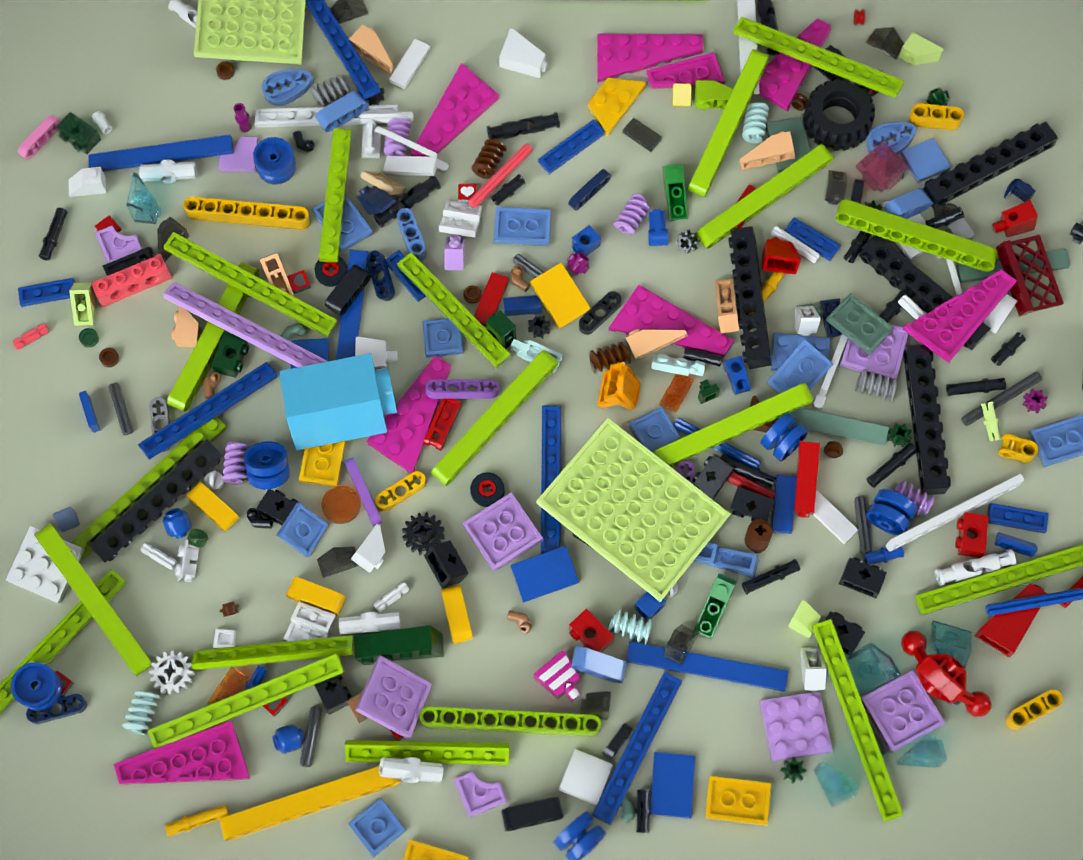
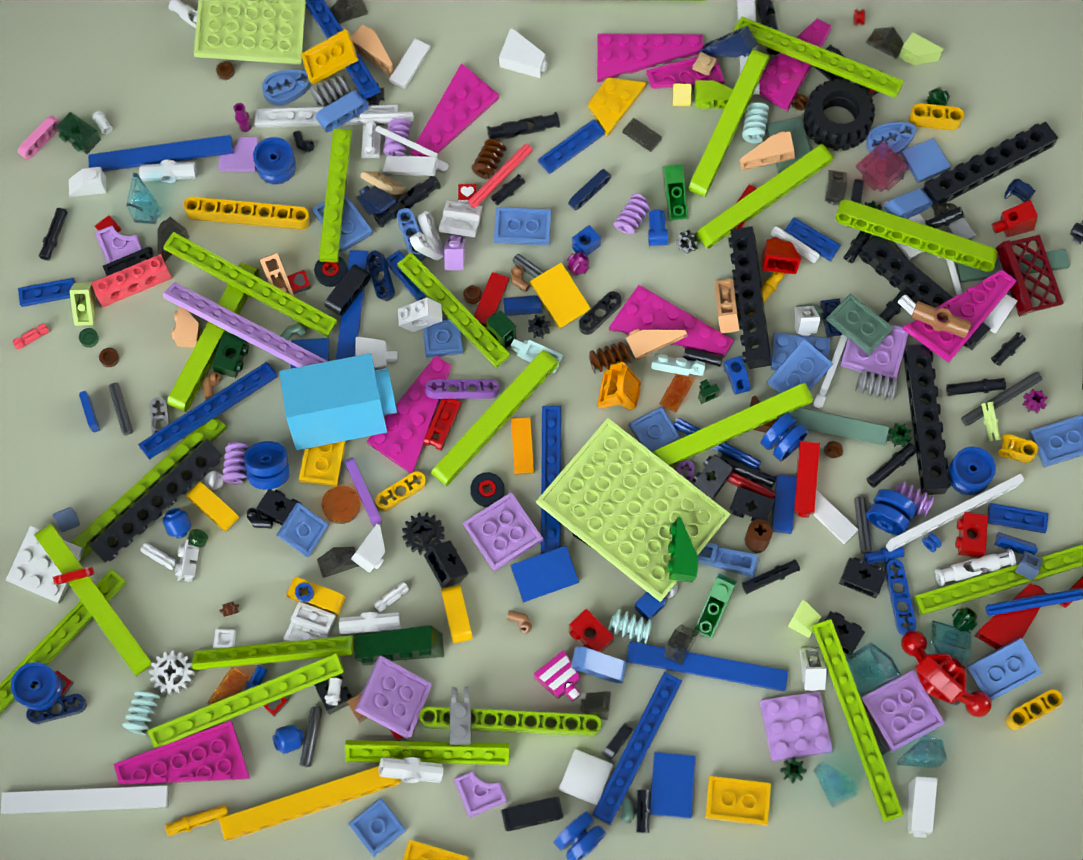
(75, 575): none -> red tile
(84, 800): none -> white tile
(304, 586): none -> blue bush
(329, 56): none -> yellow plate
(333, 694): none -> white pin
(420, 315): none -> white brick
(428, 242): none -> white beam
(460, 719): none -> light grey hinge
(522, 446): none -> light orange tile
(683, 559): none -> green slope
(704, 64): none -> tan plate
(732, 44): none -> dark blue slope
(900, 597): none -> blue beam
(921, 806): none -> white slope
(930, 316): none -> medium nougat piece
(931, 542): none -> blue bush
(964, 619): none -> dark green gear
(971, 470): none -> blue wheel
(1004, 669): none -> medium blue plate
(1029, 565): none -> sand blue slope

